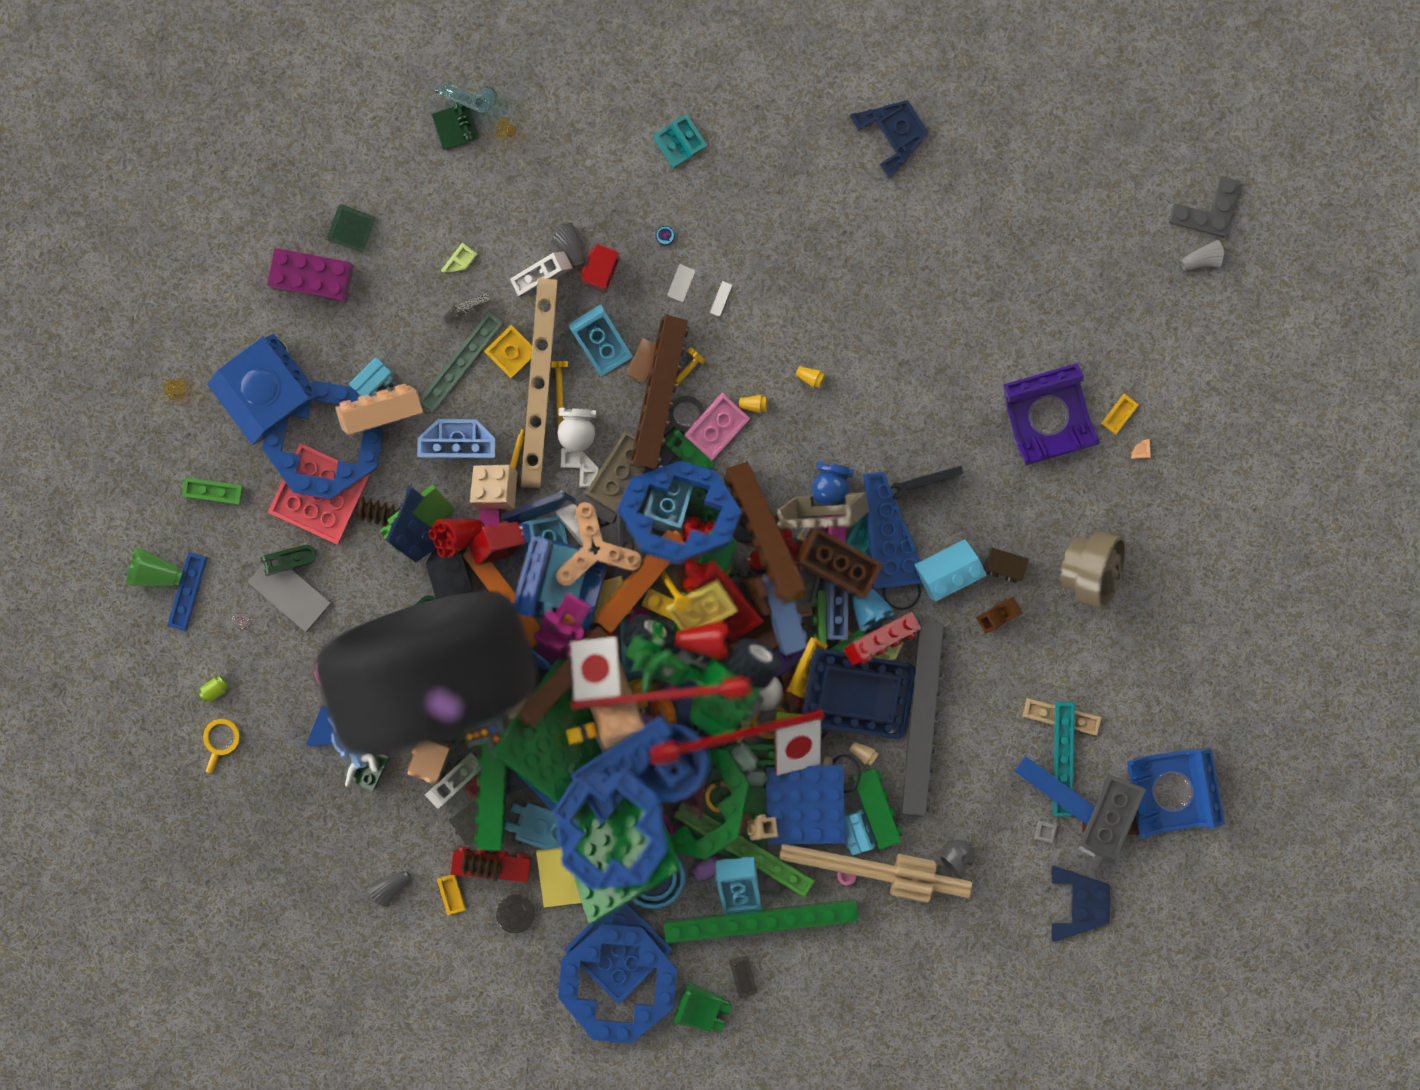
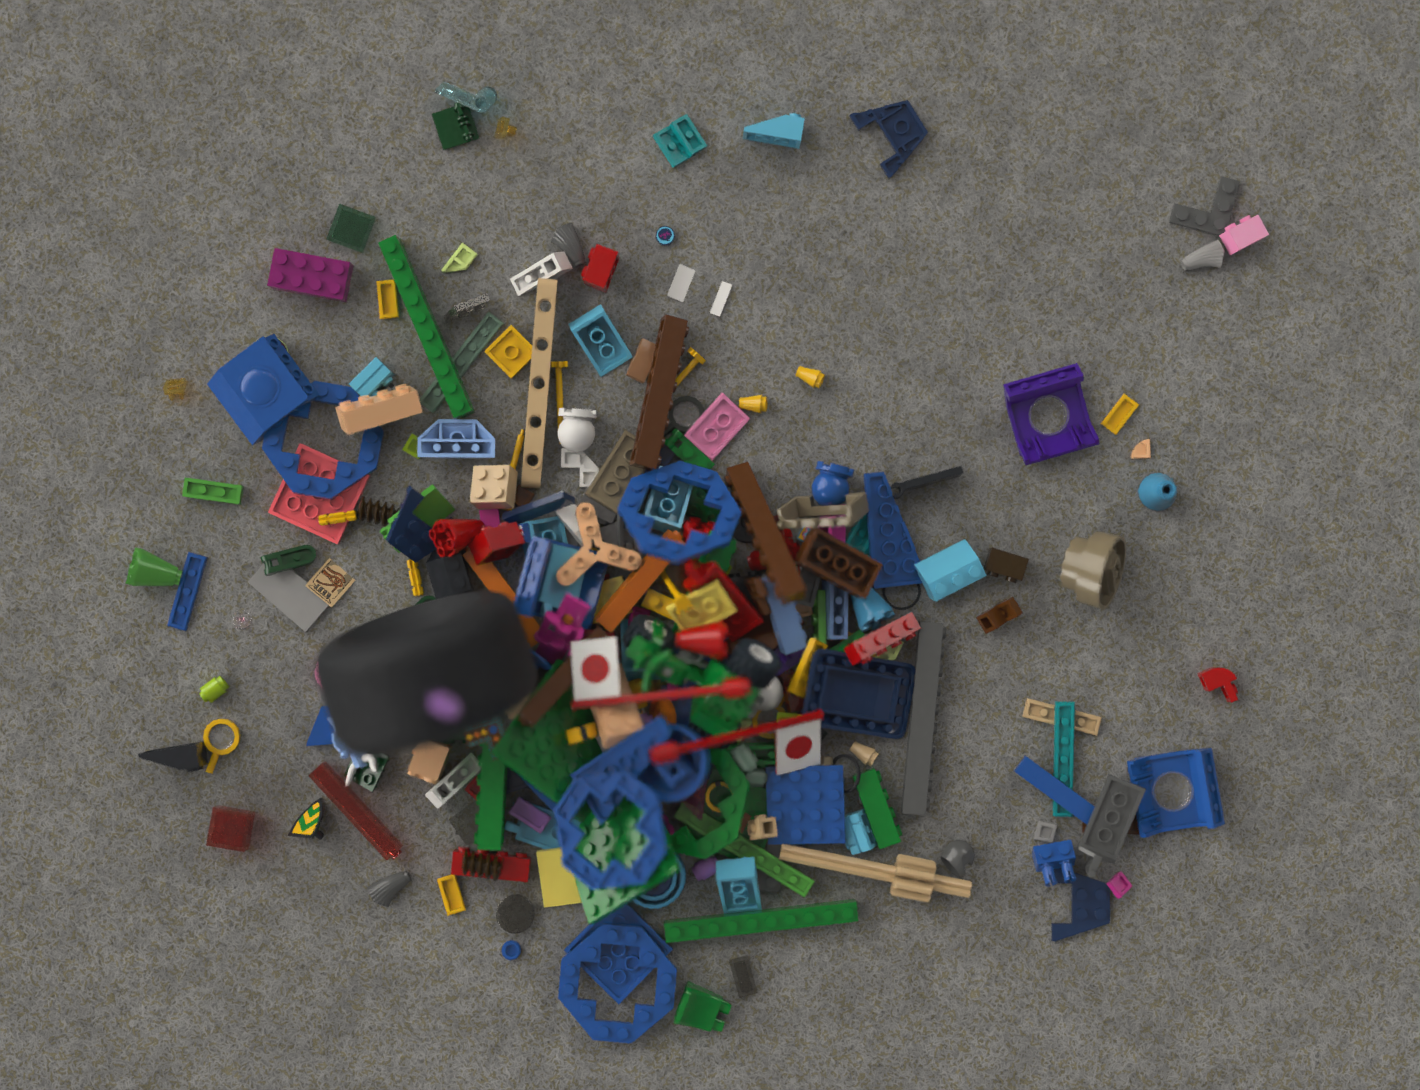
(179, 757): none -> black slope
(230, 828): none -> clear red brick
(309, 821): none -> shield
(330, 582): none -> sticker
(339, 517): none -> yellow axle
(356, 811): none -> clear red brick
(387, 299): none -> yellow tile
(411, 446): none -> lime tile
(415, 578): none -> yellow axle
(426, 327): none -> green brick
(511, 950): none -> blue tile
(523, 496): none -> reddish brown tile
(529, 814): none -> medium lavender tile
(779, 131): none -> medium azure slope
(845, 878): bright pink tile -> none
(1055, 856): none -> blue brick
(1119, 884): none -> dark pink tile
(1152, 492): none -> dark azure cone
(1219, 677): none -> red brick
(1244, 234): none -> bright pink brick

